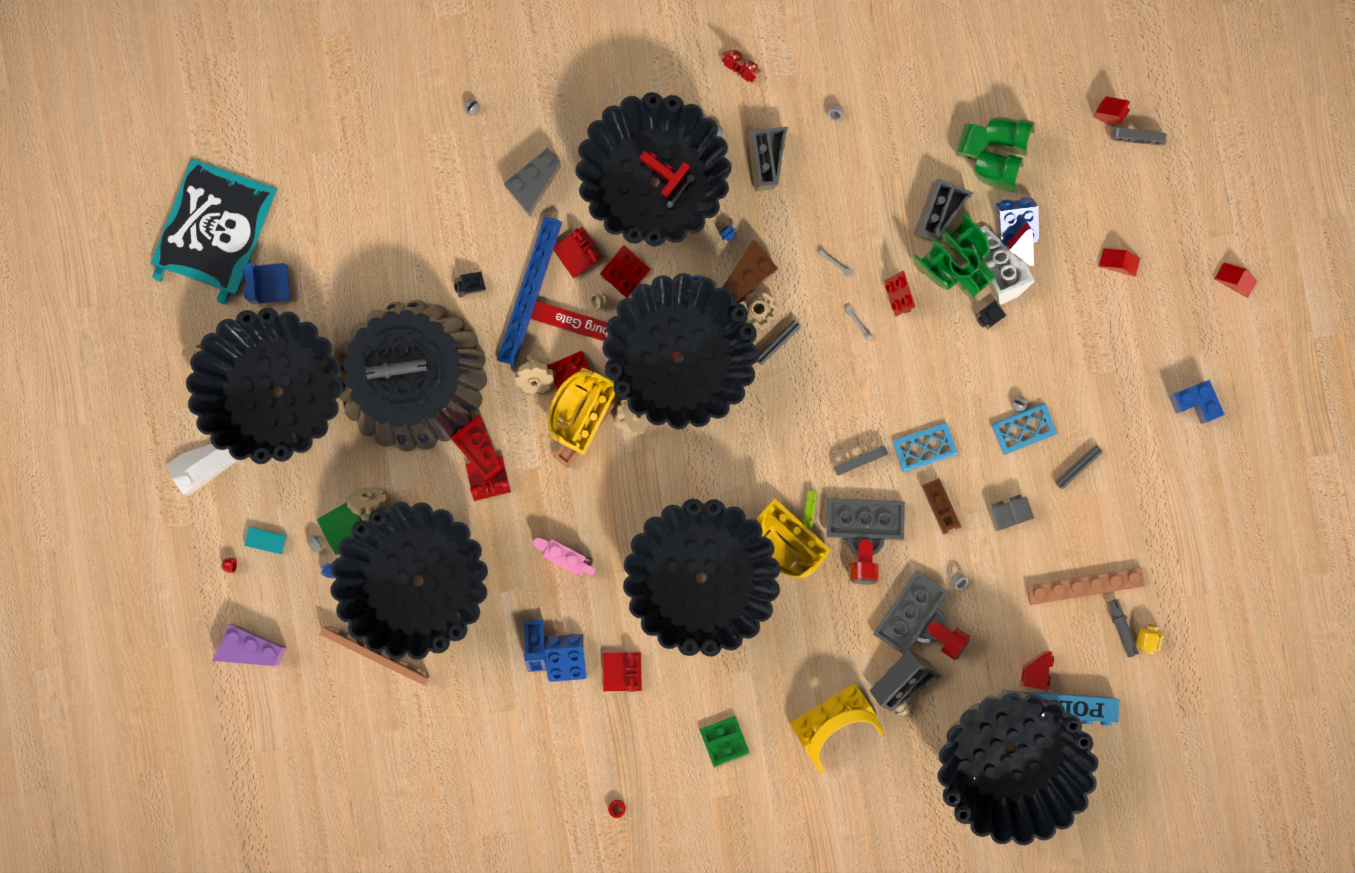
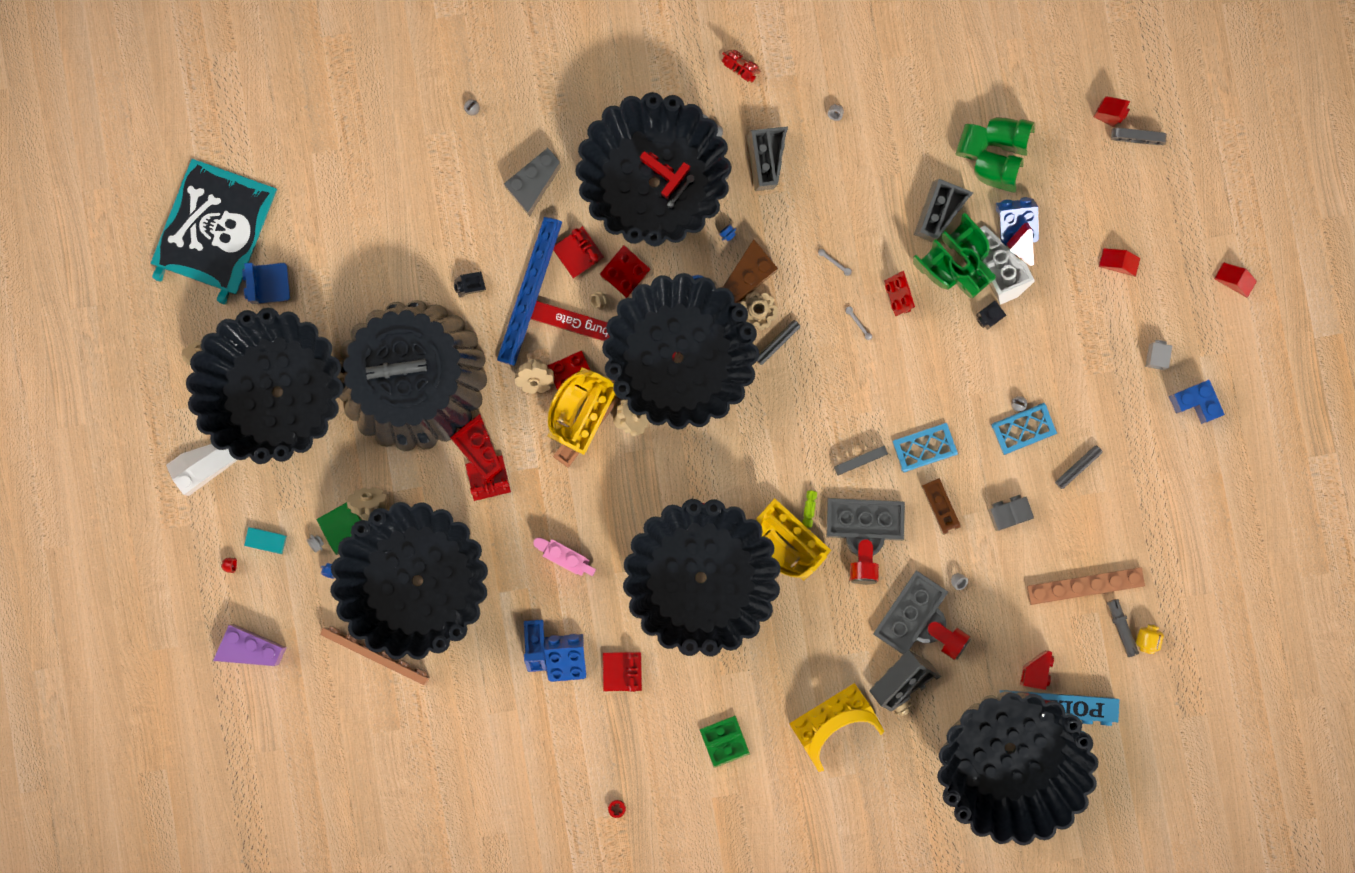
(1159, 355): none -> light grey brick

